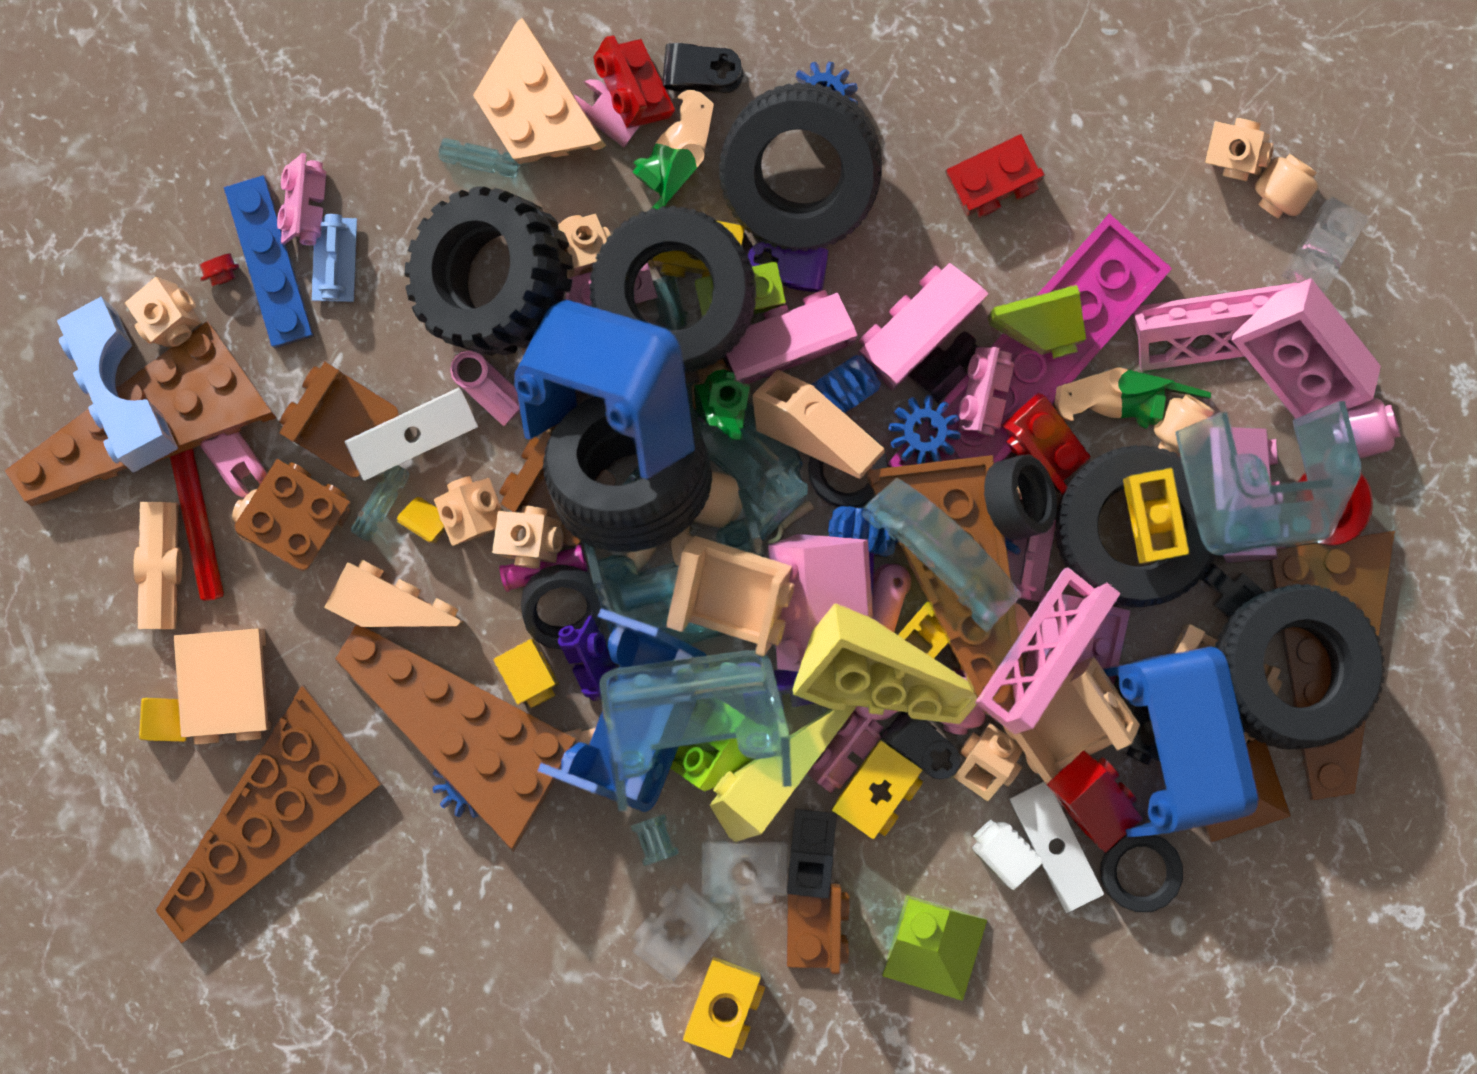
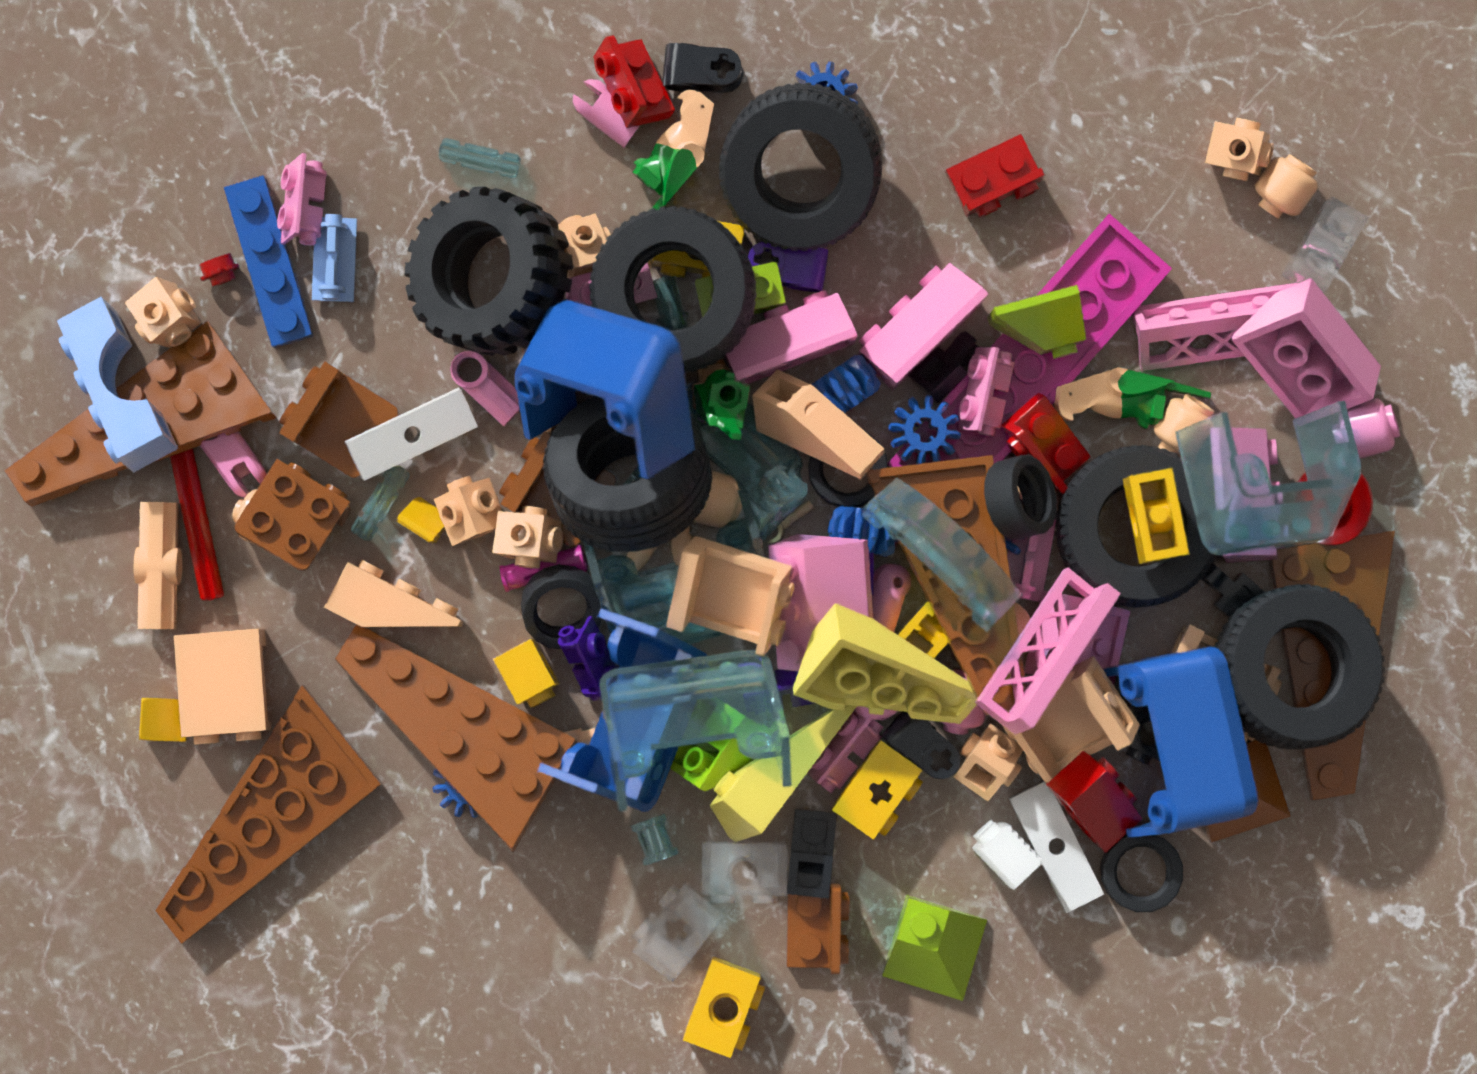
(532, 102): light nougat wing -> none

